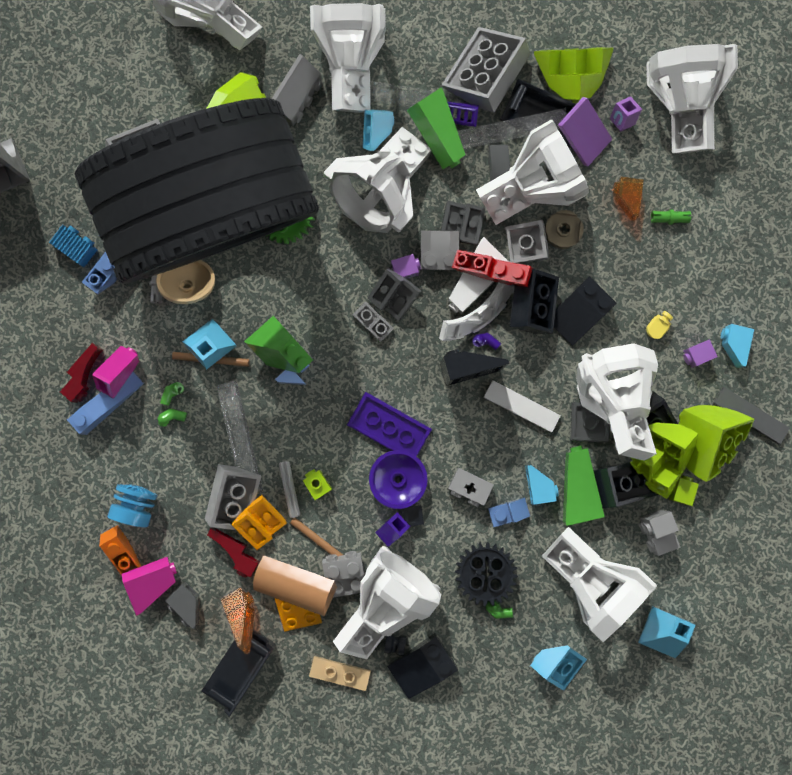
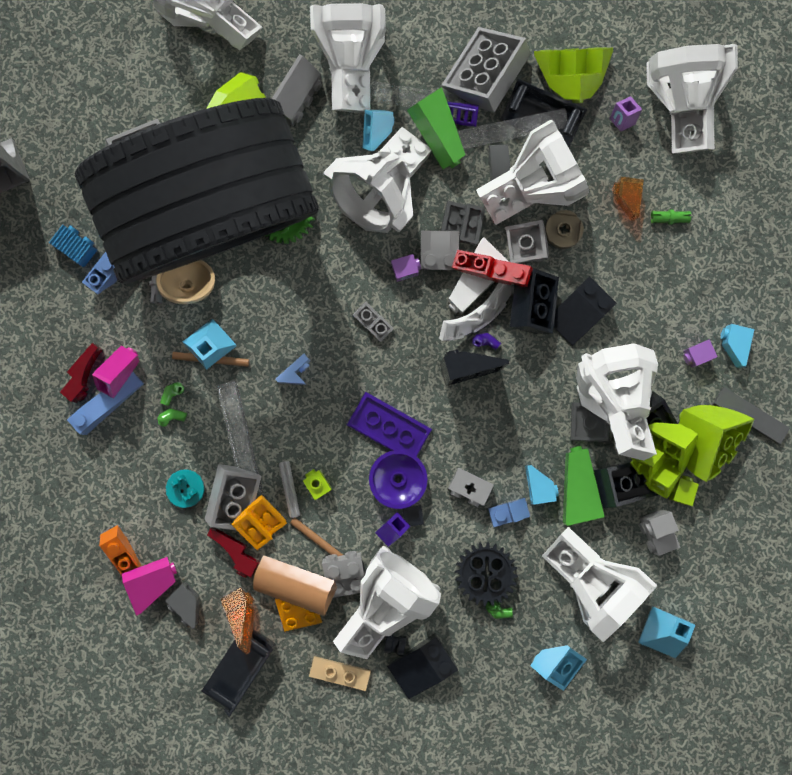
(132, 505): dark azure wheel -> none
(179, 481): none -> teal plate
(277, 347): bright green slope -> none
(394, 294): dark grey slope -> none
(522, 406): white tile -> none
(585, 131): medium lavender tile -> none
(659, 325): light yellow arm -> none

